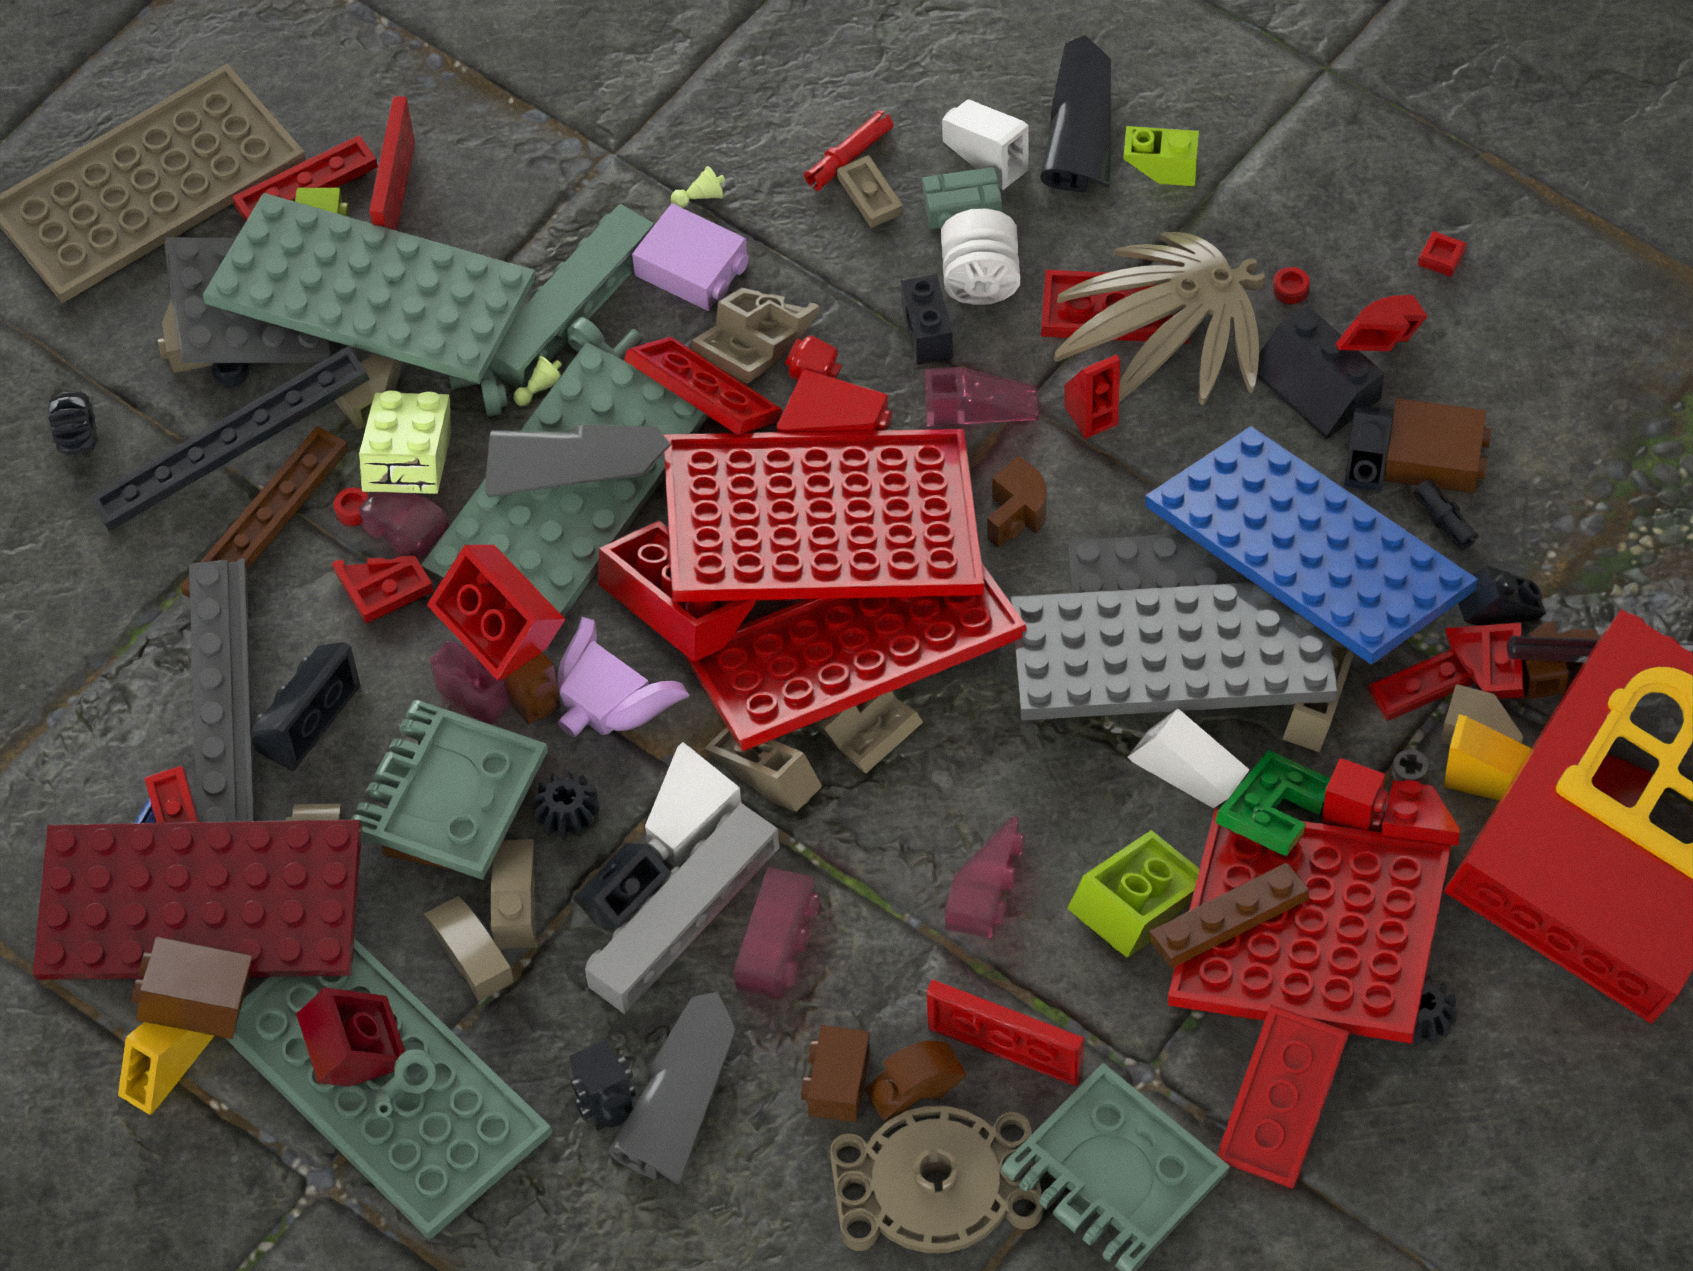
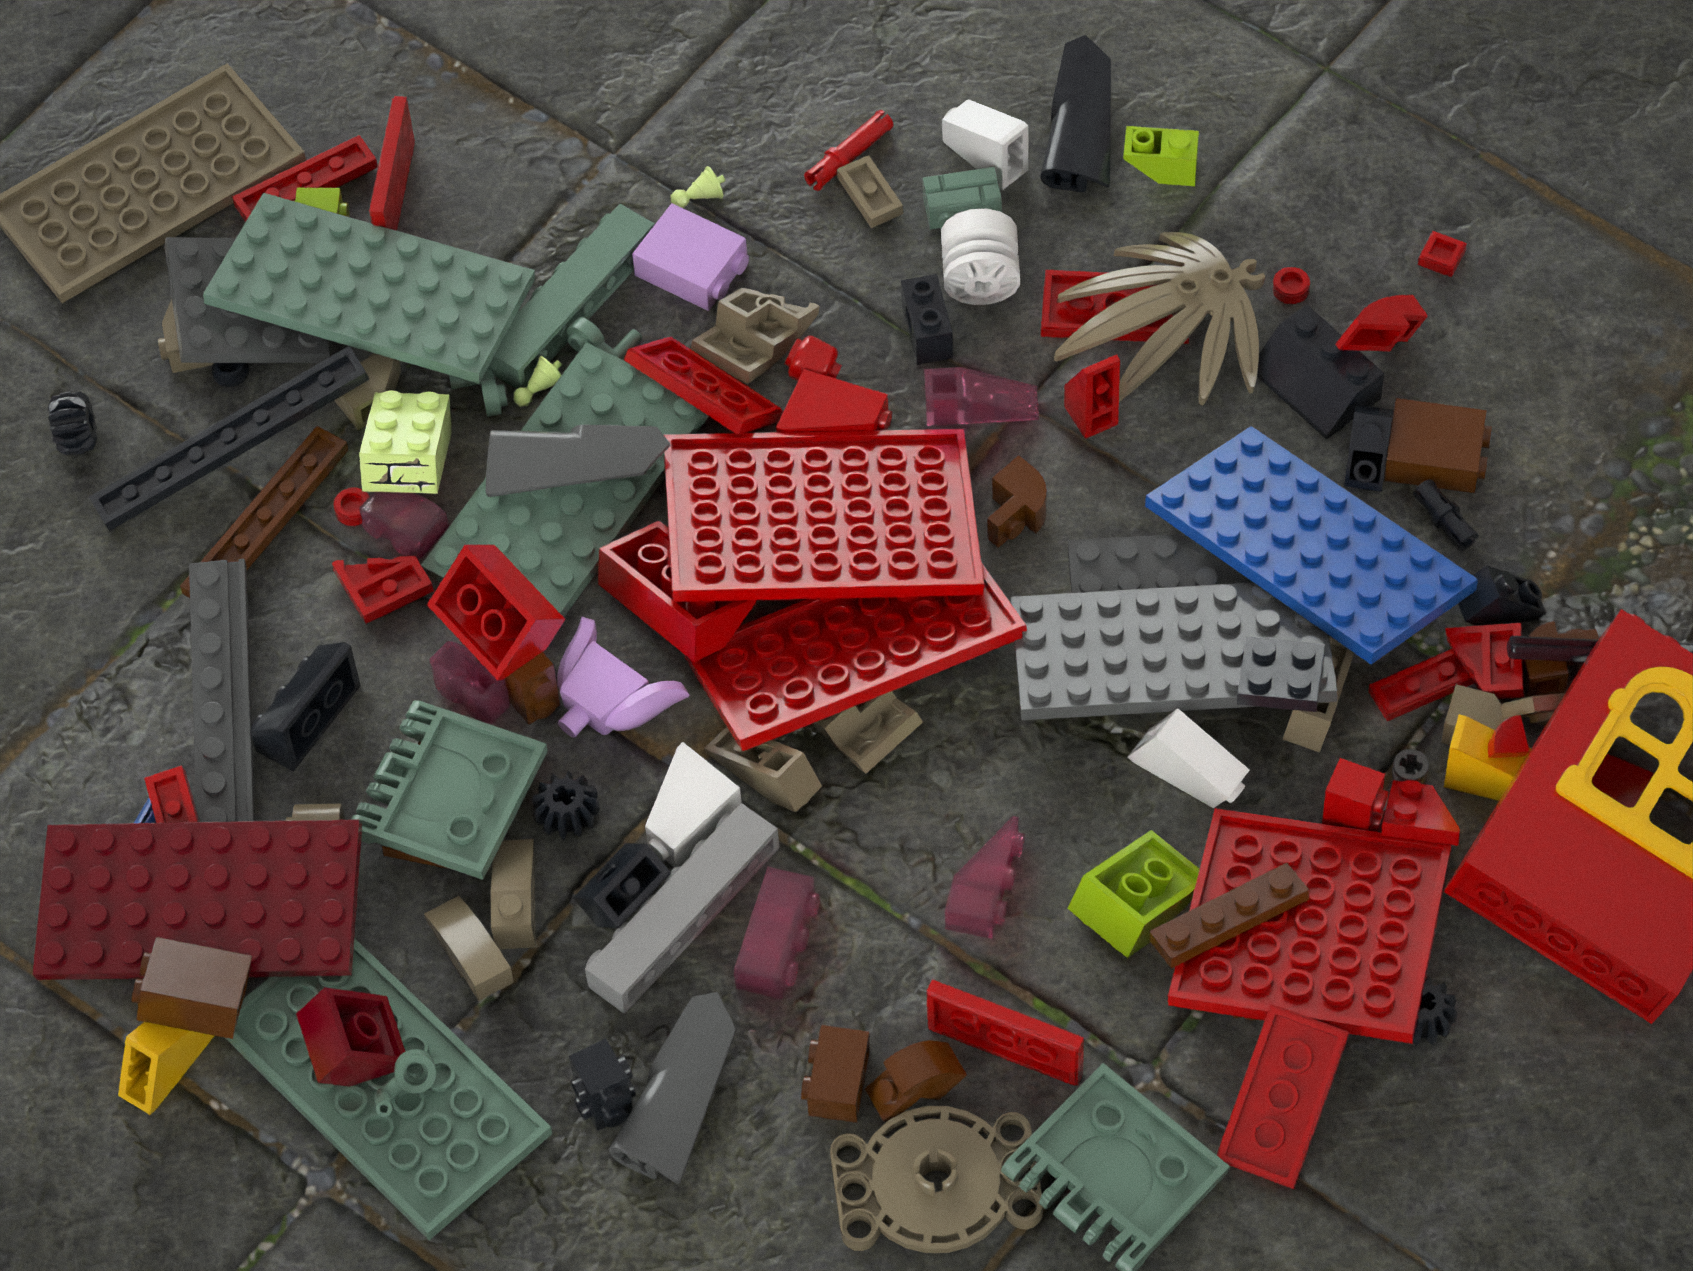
(1254, 803): green plate -> none
(1281, 674): none -> plate
(1508, 739): none -> red tile
(1535, 707): none -> plate

